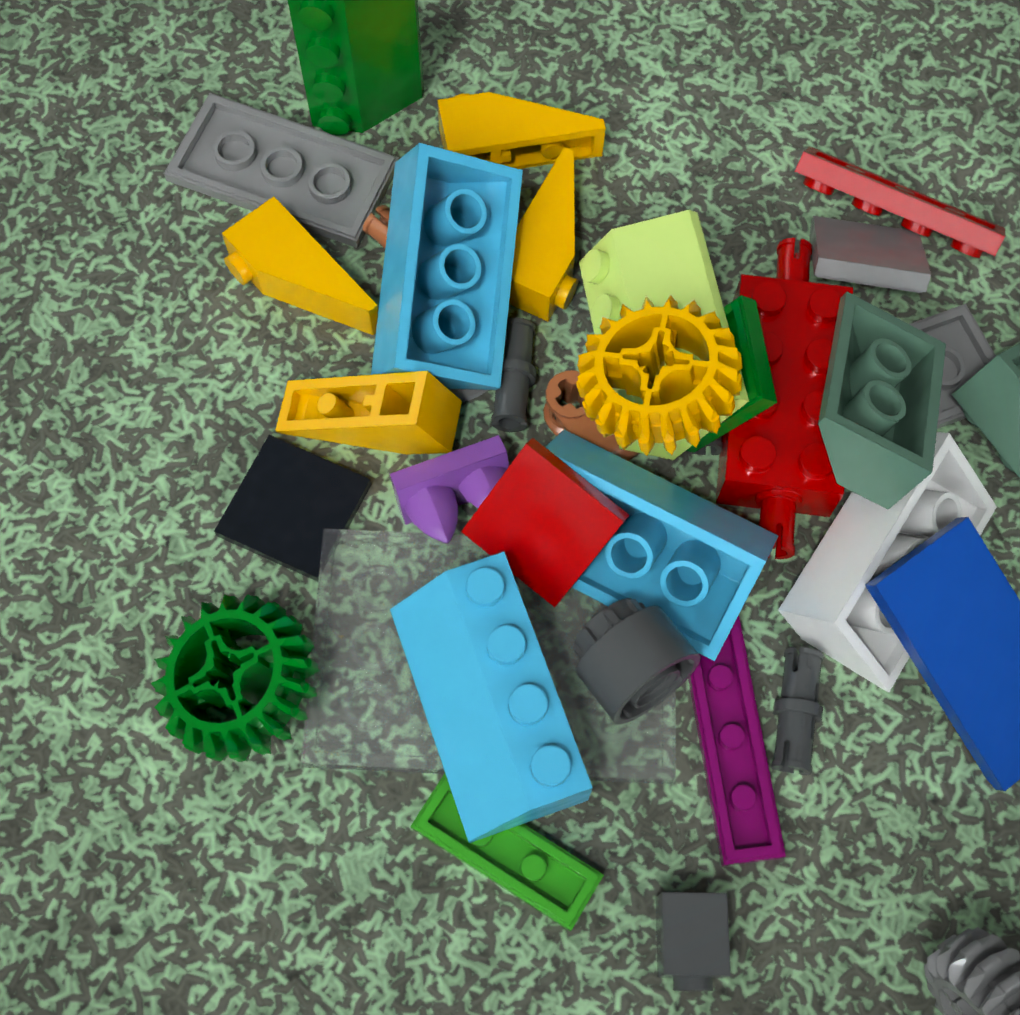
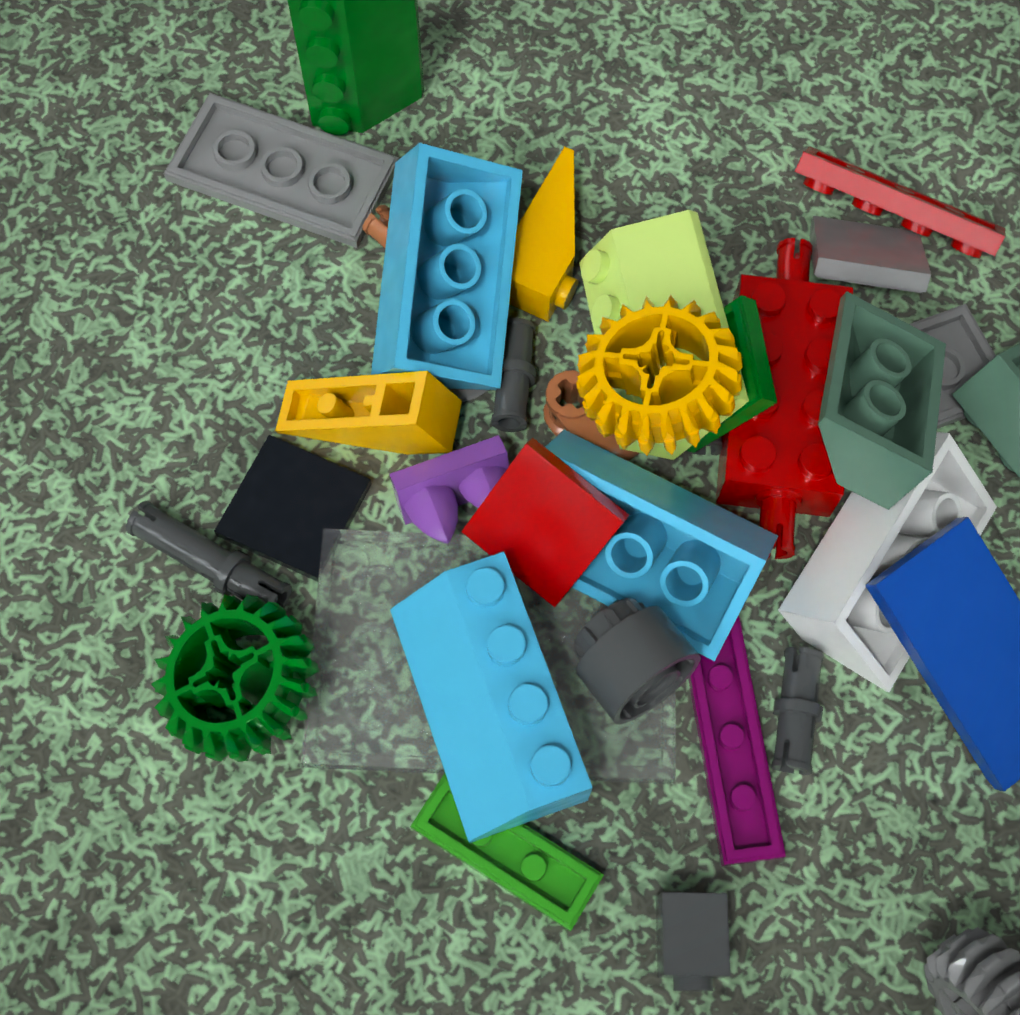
(226, 569): none -> dark grey pin
(294, 268): yellow slope -> none
(516, 130): yellow slope -> none

